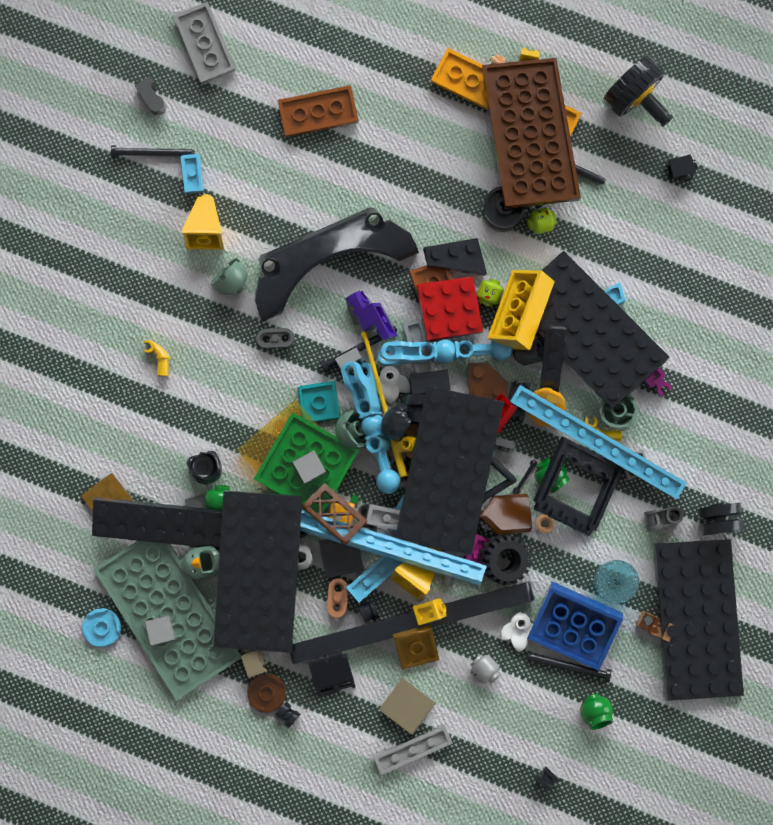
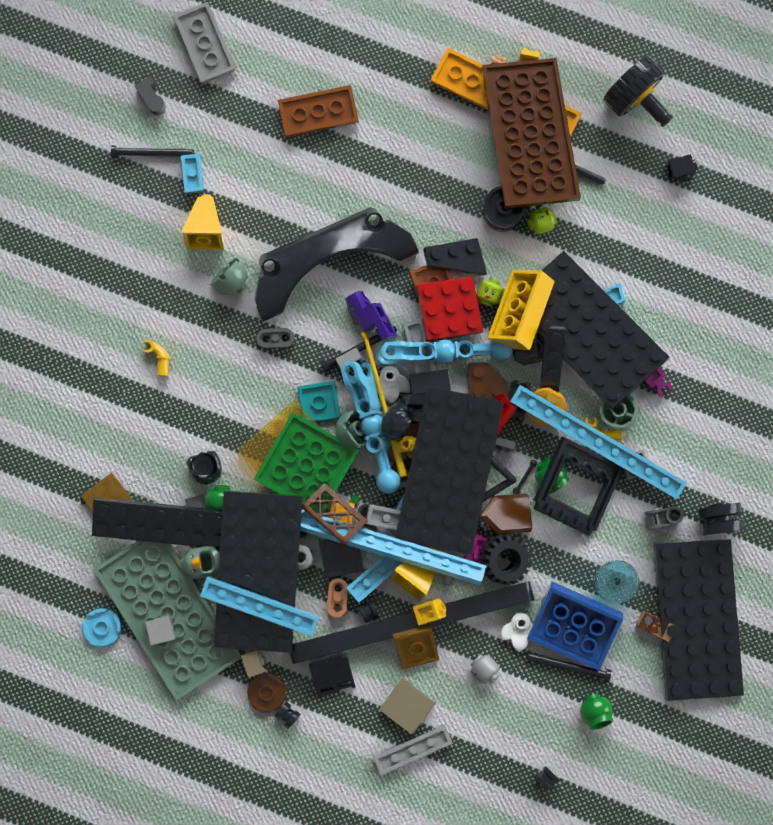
(259, 606): none -> medium azure plate
(309, 467): light grey piece -> none
(551, 523): light nougat plate -> none

